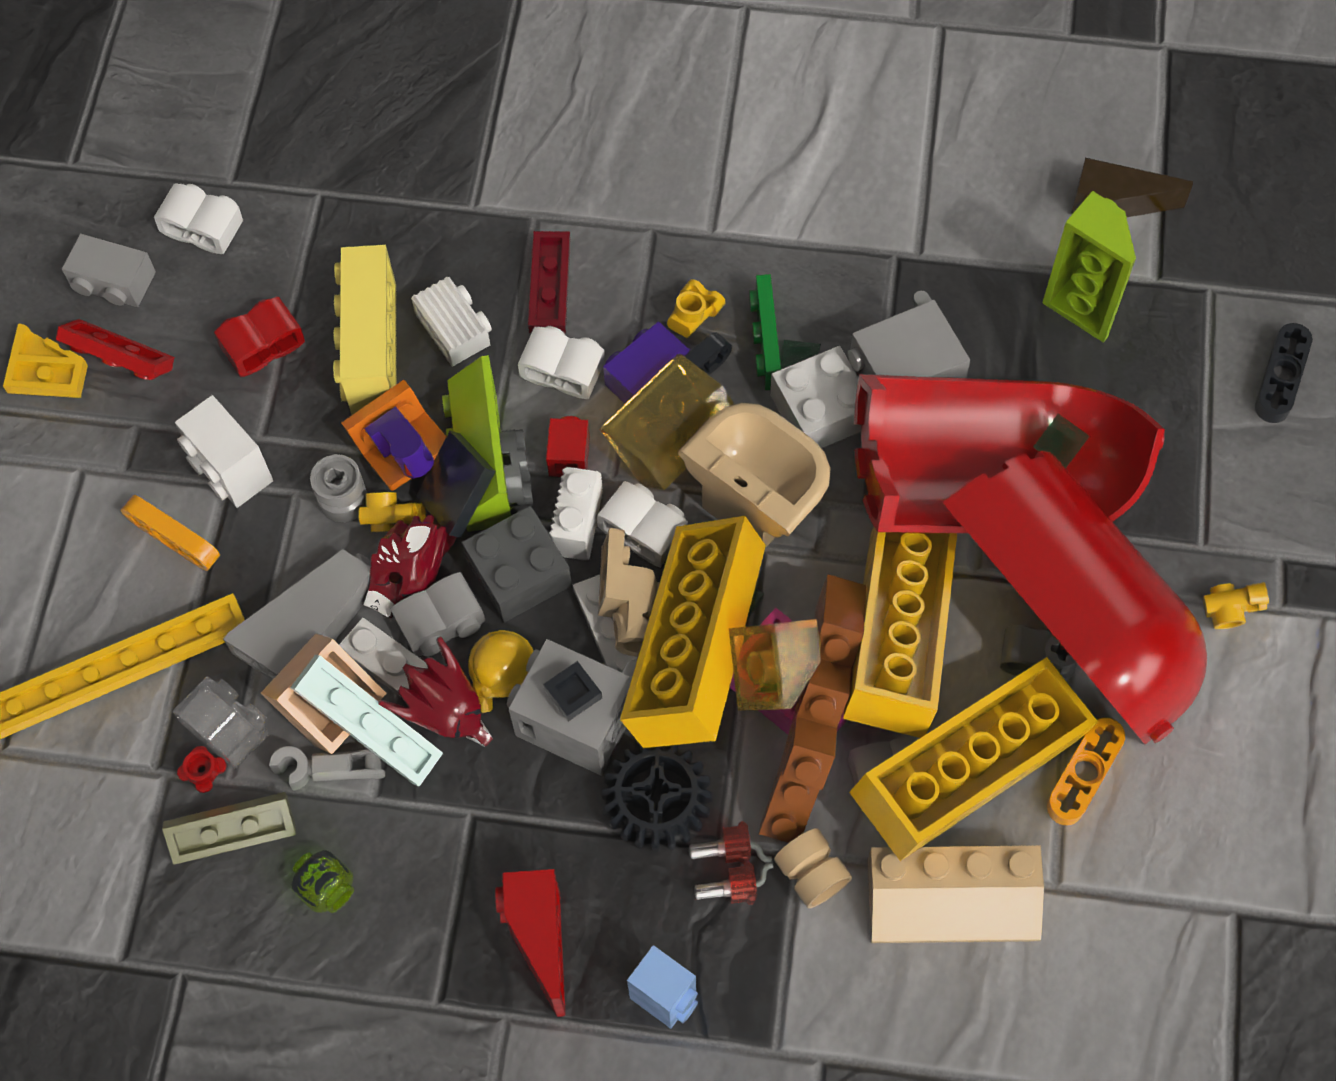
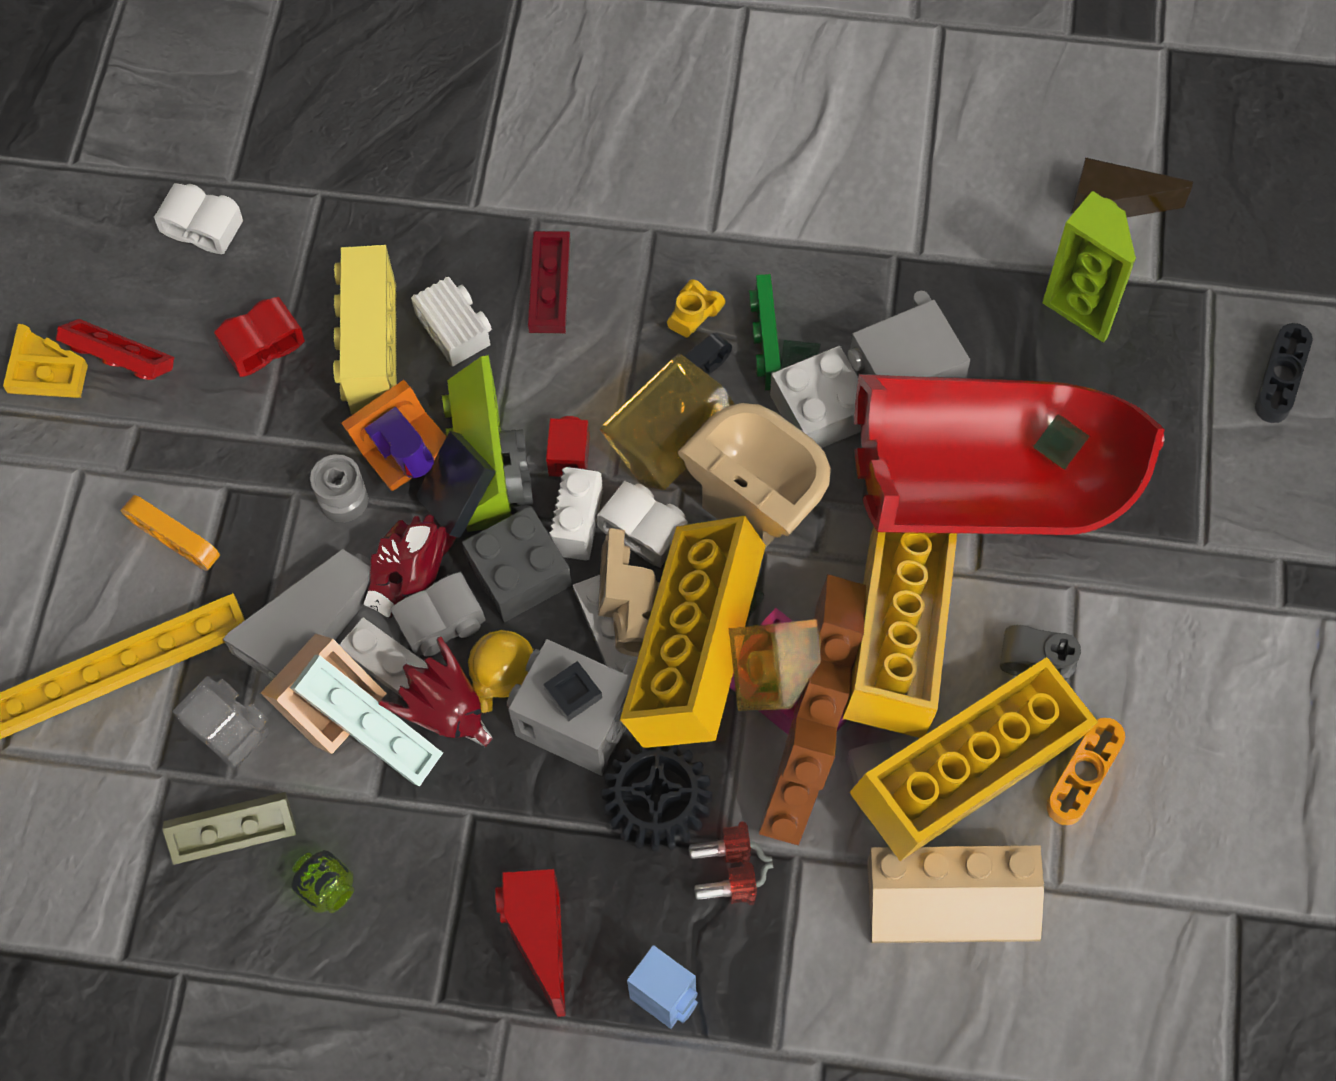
(108, 271): light grey brick -> none
(193, 761): red plate -> none
(223, 452): white brick -> none
(324, 765): light grey piece -> none
(383, 511): yellow plate -> none
(561, 362): white brick -> none
(640, 361): dark purple brick -> none
(808, 862): tan wheel -> none
(1088, 588): red panel -> none
(1228, 604): yellow plate -> none

